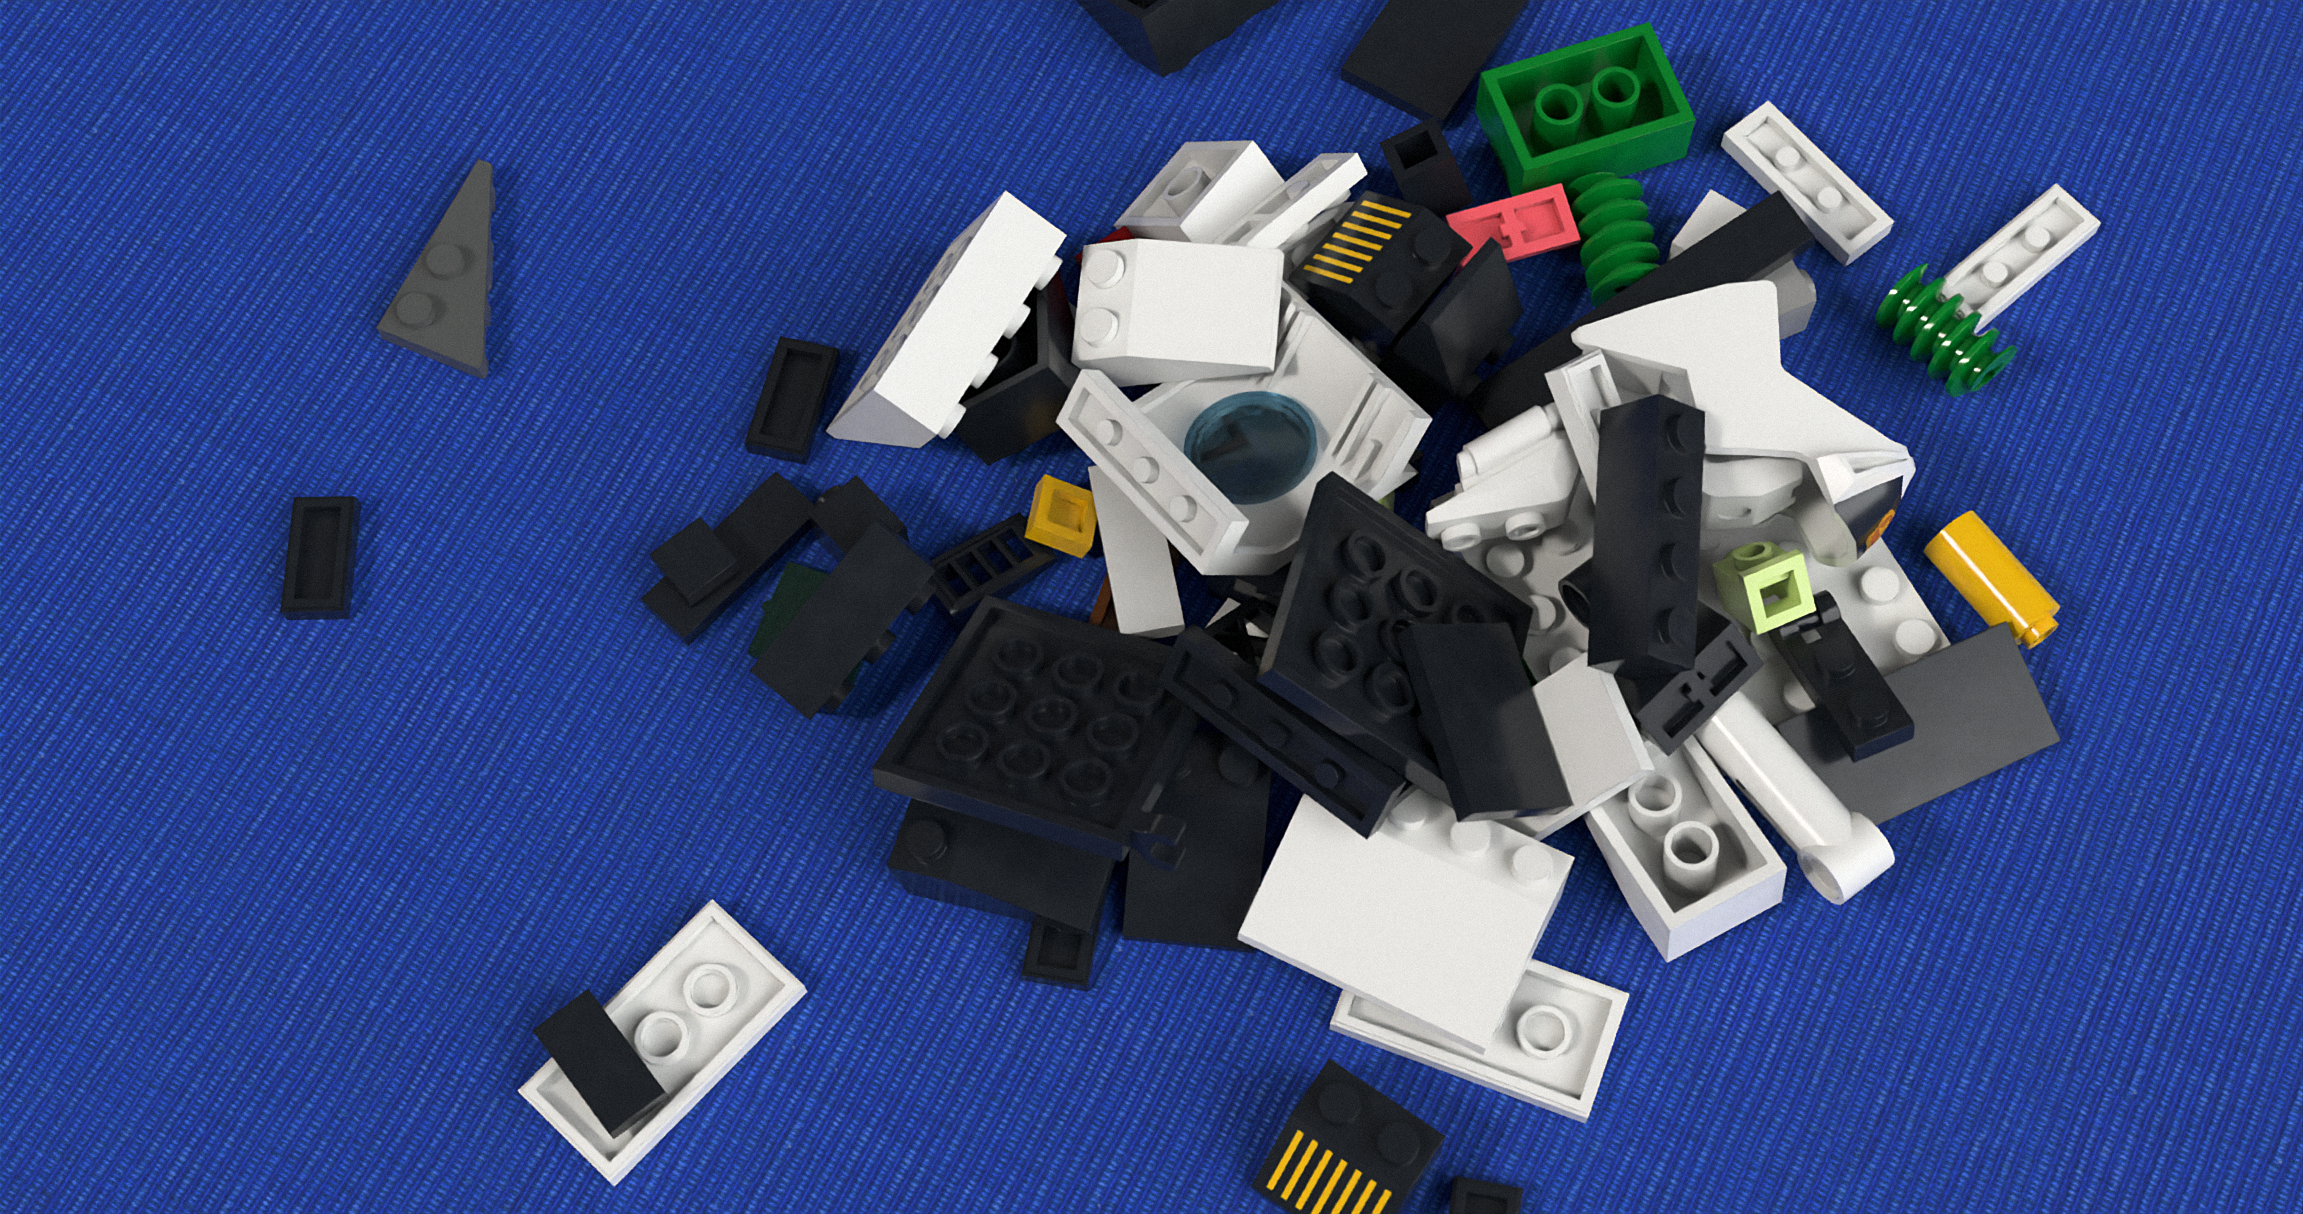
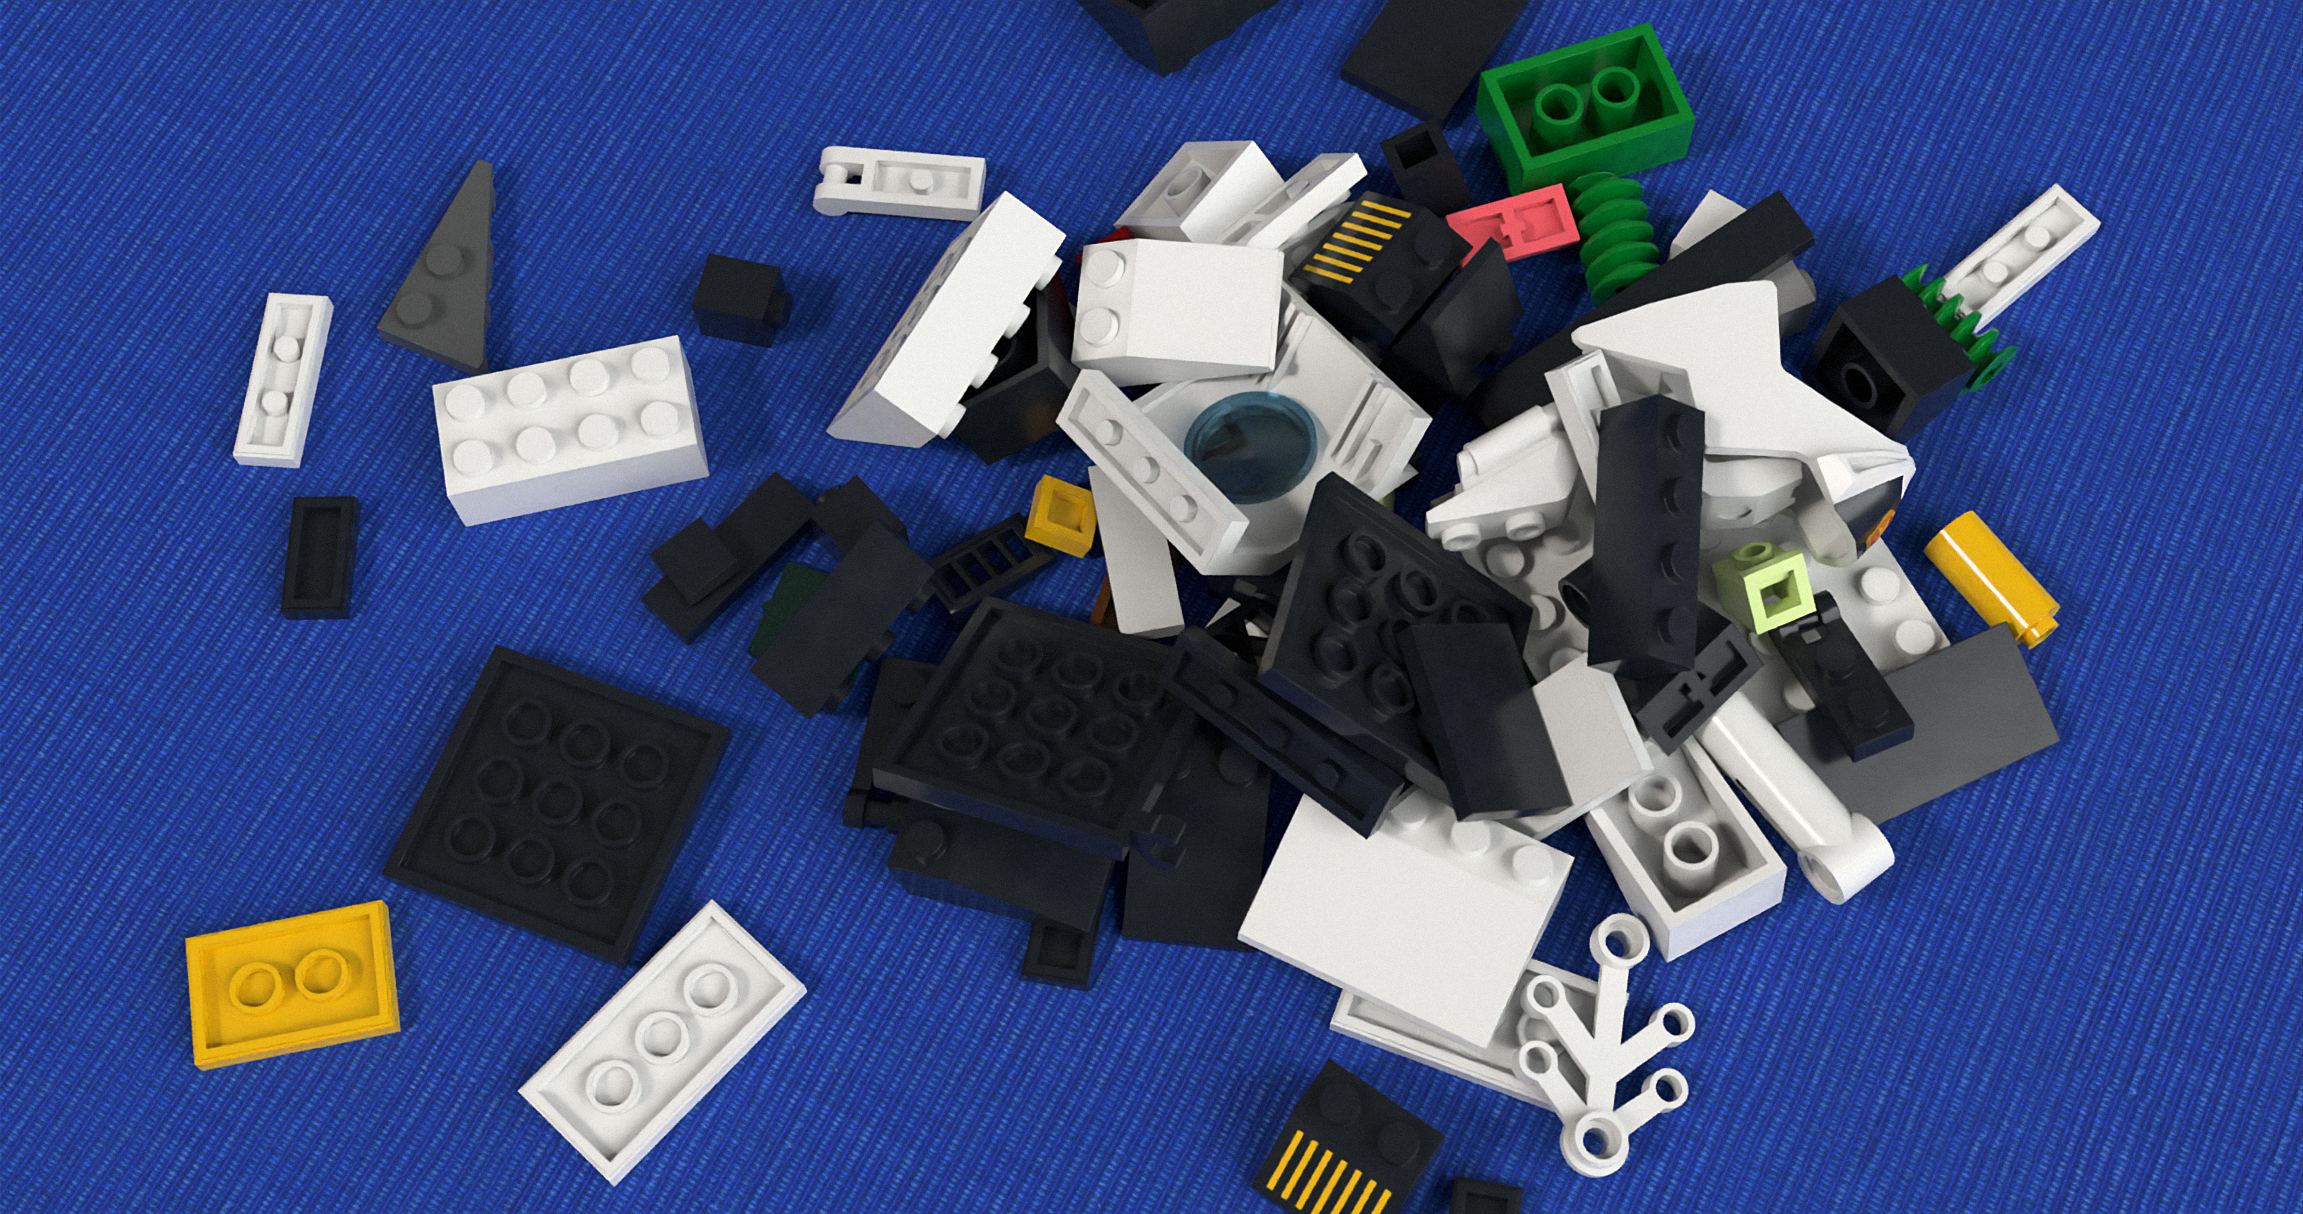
(283, 380): none -> white tile
(292, 985): none -> yellow tile
(559, 806): none -> black plate
(569, 431): none -> white brick
(600, 1064): black tile -> none
(741, 301): none -> black brick
(792, 400): black tile -> none
(894, 695): none -> black plate
(900, 184): none -> white plate
(1601, 1055): none -> white plant
(1812, 184): white plate -> none
(1888, 361): none -> black slope

